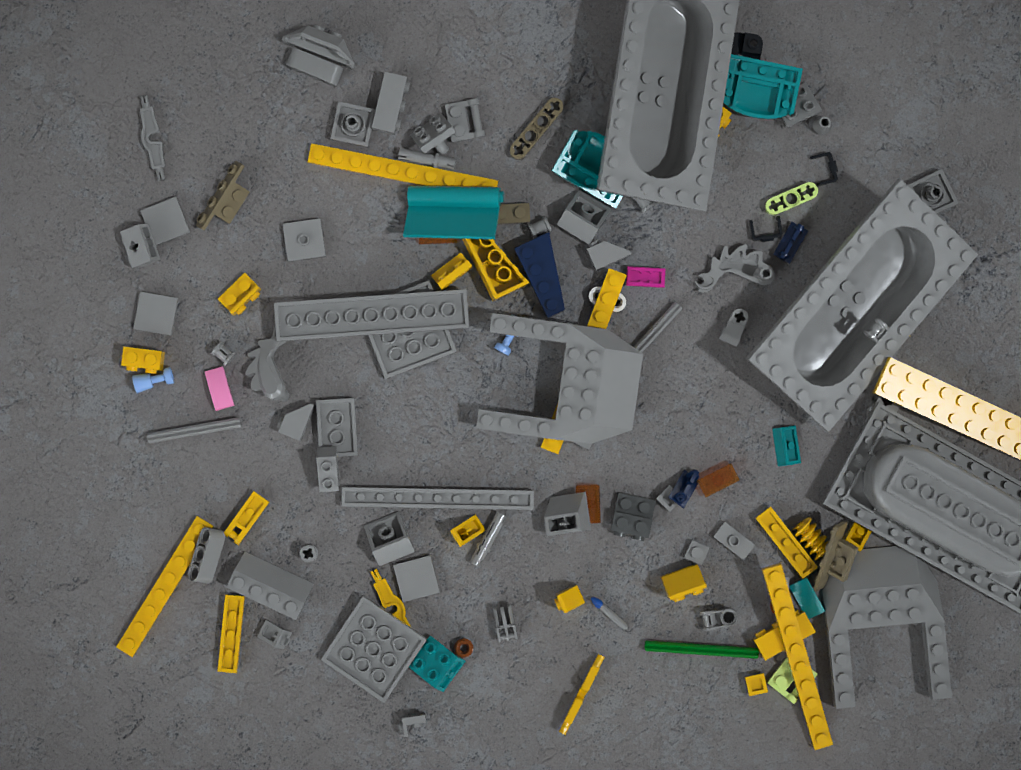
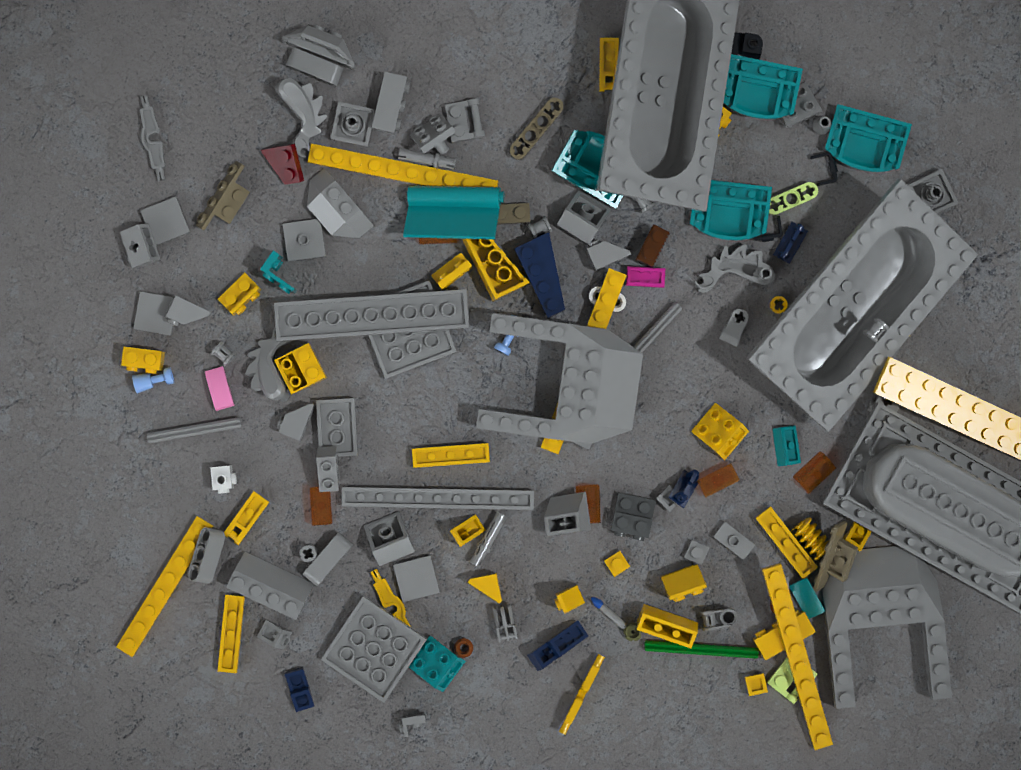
(184, 312): none -> light grey slope
(223, 478): none -> white brick
(274, 263): none -> teal bracket
(285, 163): none -> dark red wing
(299, 689): none -> dark blue slope
(300, 368): none -> yellow slope
(301, 103): none -> light grey animal
(320, 507): none -> clear orange slope
(327, 559): none -> light grey beam
(335, 208): none -> light grey wedge
(450, 455): none -> yellow plate
(488, 585): none -> yellow slope
(557, 645): none -> dark blue slope
(607, 61): none -> yellow plate
(617, 563): none -> yellow plate
(627, 631): none -> olive plate
(652, 246): none -> reddish brown brick
(667, 626): none -> yellow brick
(720, 431): none -> yellow bracket
(734, 211): none -> teal slope
(784, 304): none -> yellow bush
(814, 472): none -> clear orange slope
(867, 140): none -> teal slope

